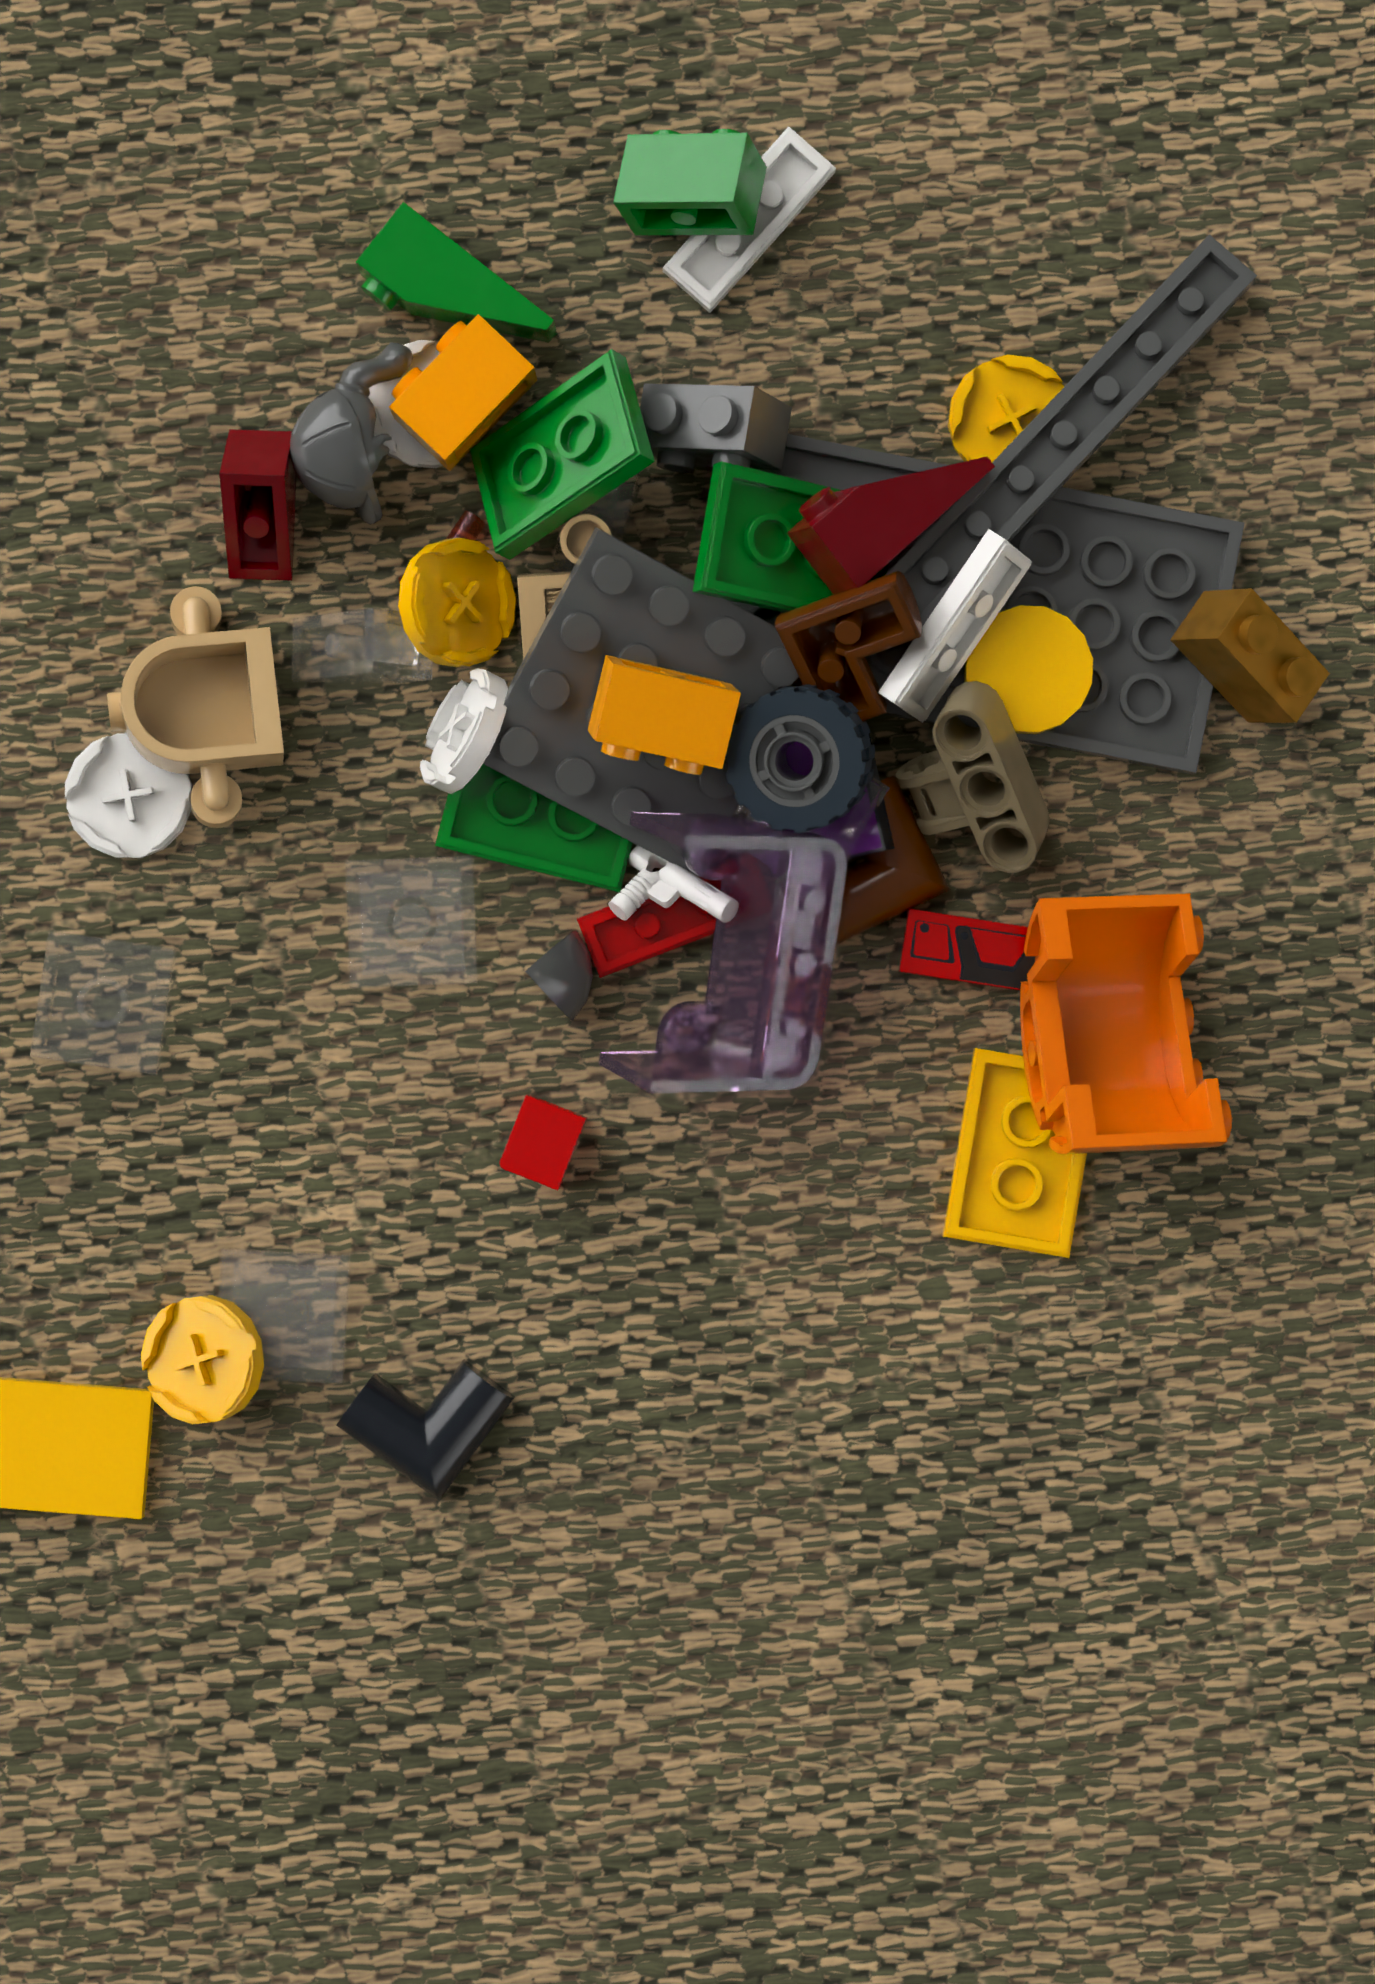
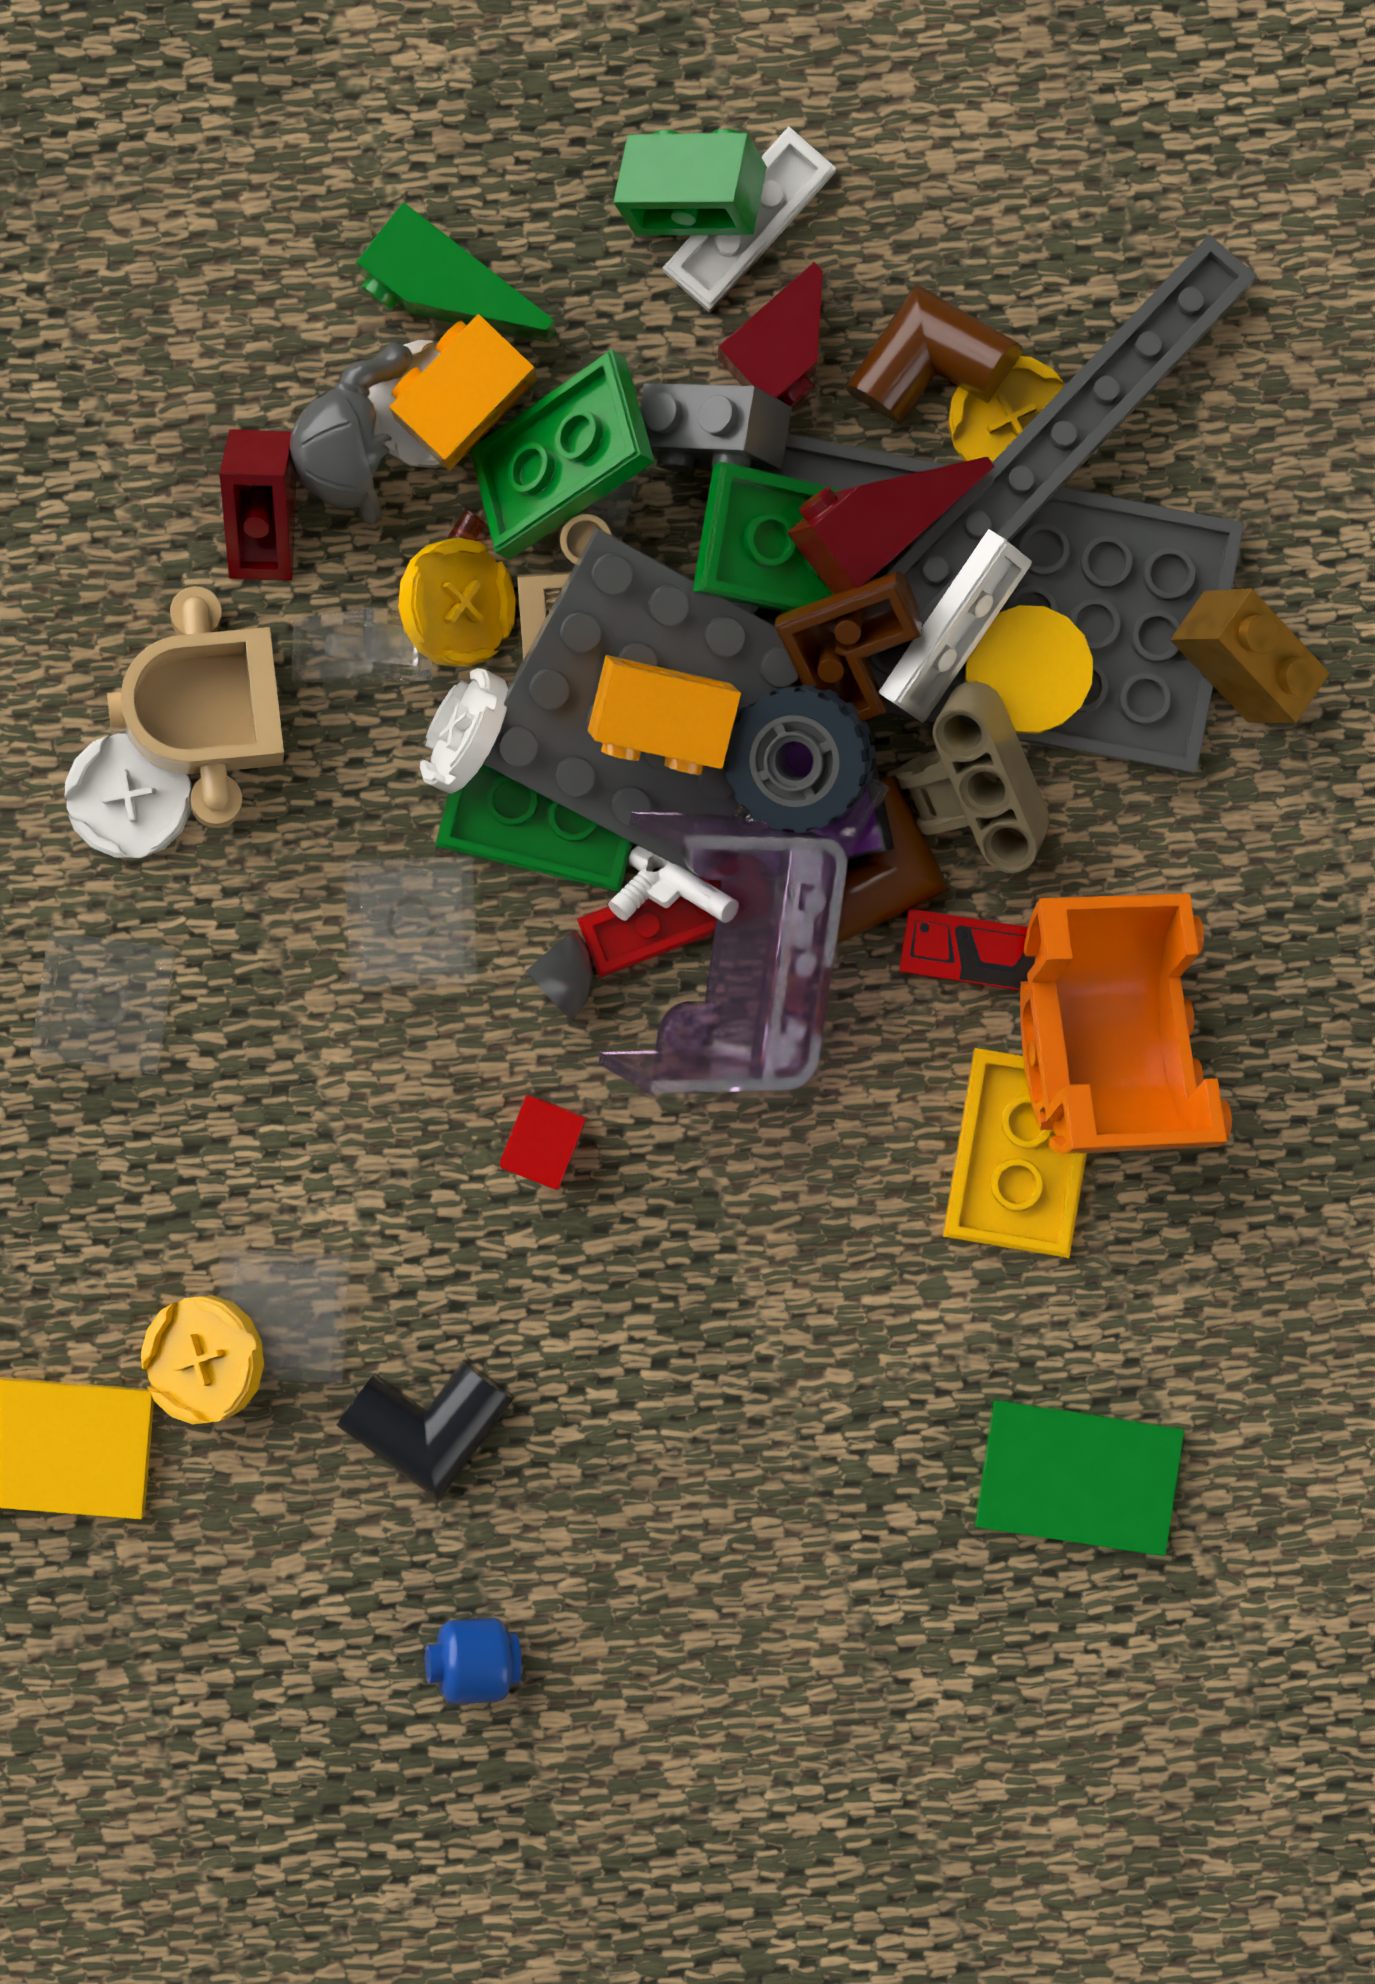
(474, 1661): none -> blue head
(780, 341): none -> dark red slope
(926, 340): none -> reddish brown brick
(1079, 1477): none -> green tile

